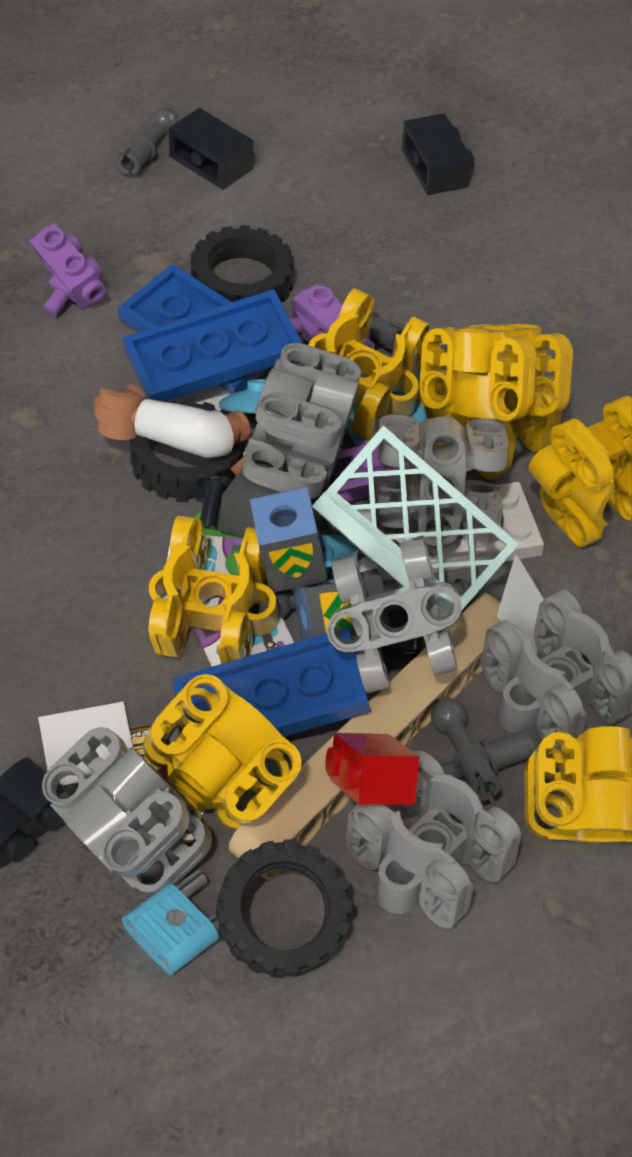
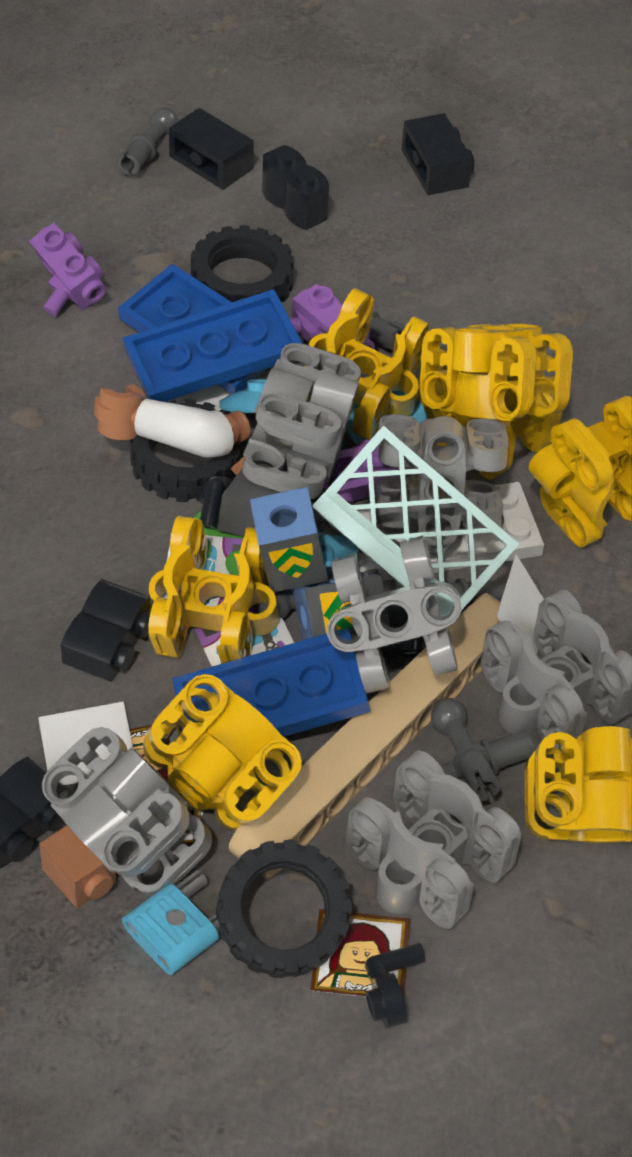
(75, 867): none -> nougat brick
(106, 630): none -> black brick
(295, 187): none -> black brick
(365, 937): none -> sticker
(373, 768): red brick -> none
(386, 998): none -> black plate

